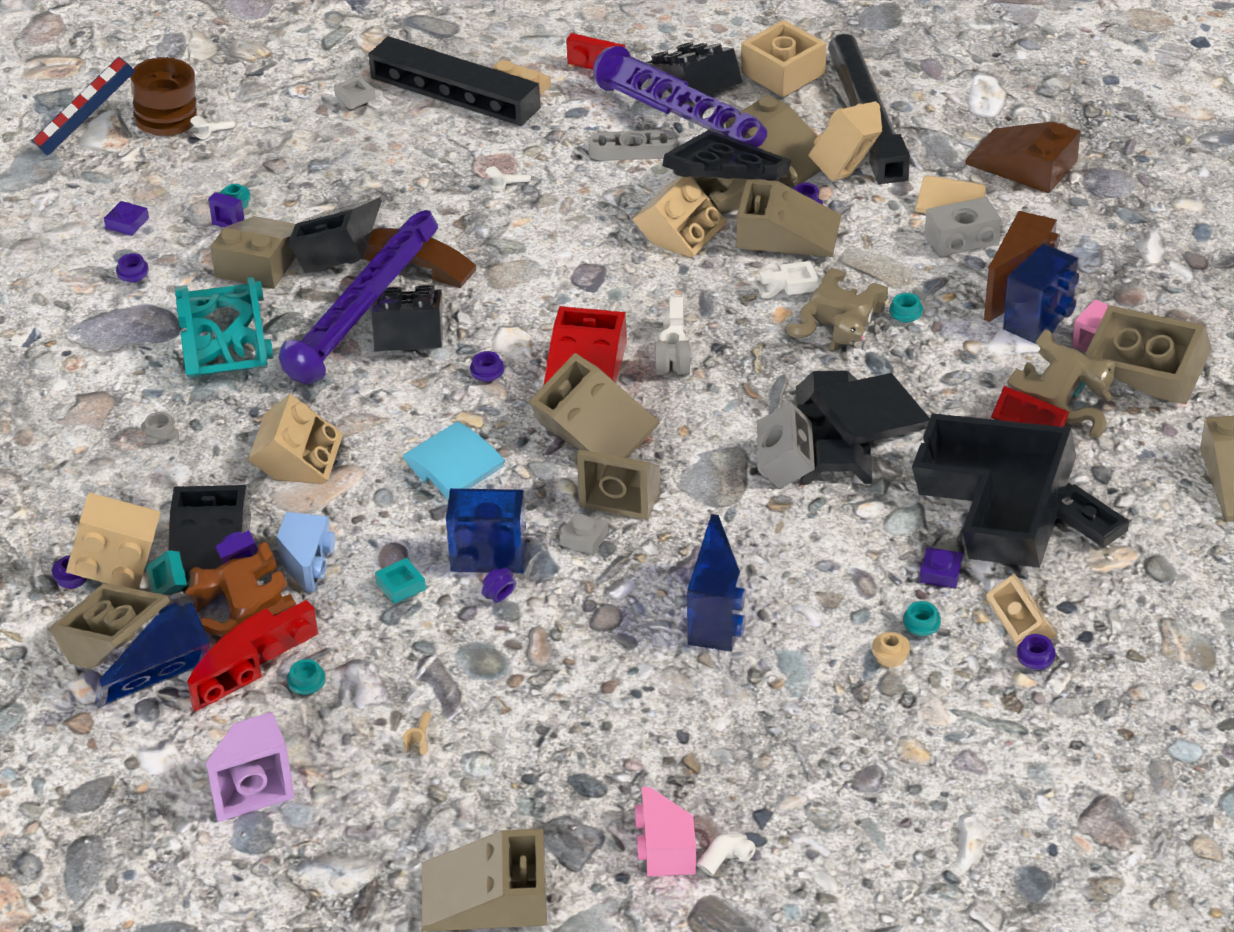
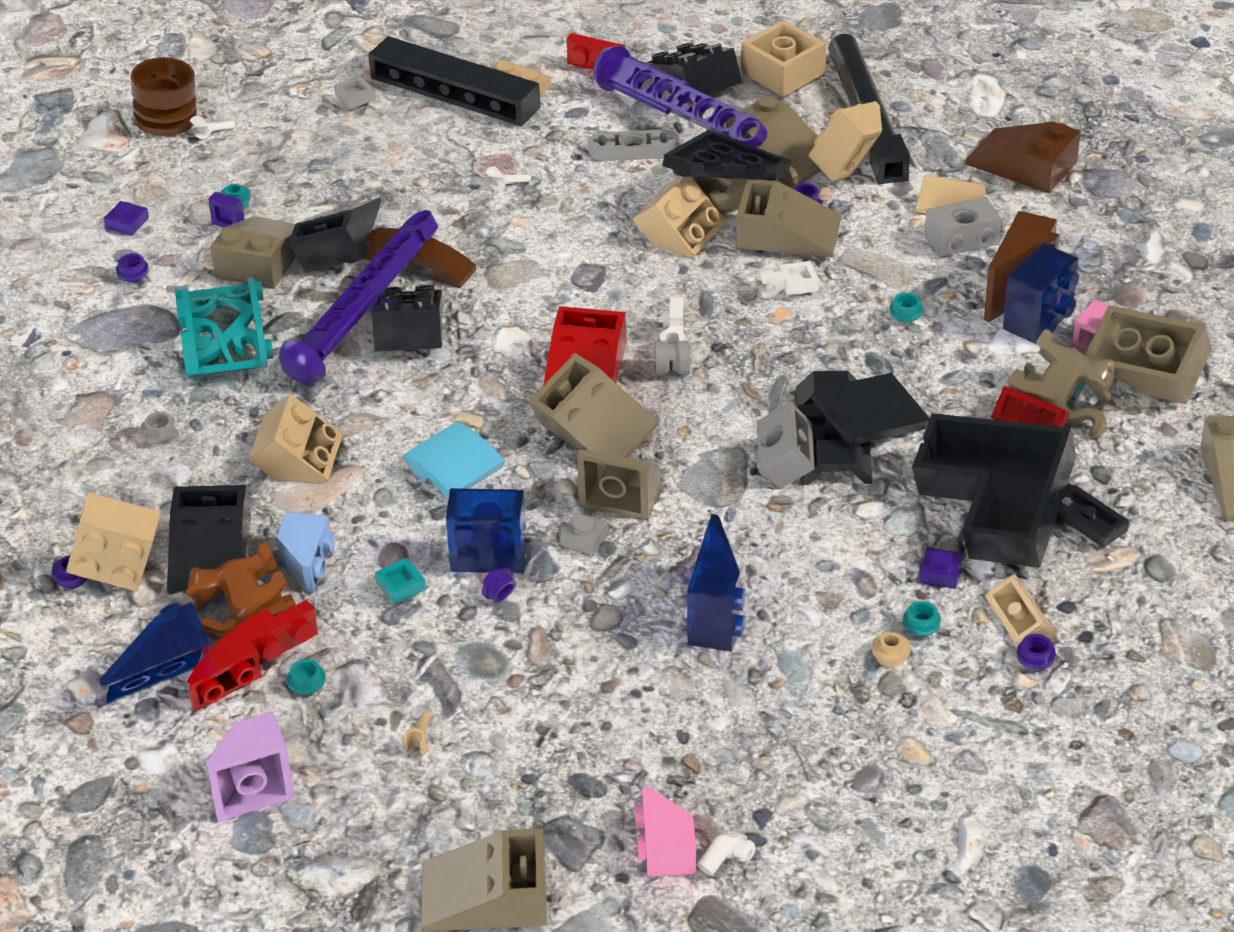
(83, 105): tile -> none
(104, 622): dark tan slope -> none
(166, 574): teal plate -> none
(237, 546): dark purple plate -> none
(486, 366): dark purple plate -> none
(840, 308): dark tan animal -> none

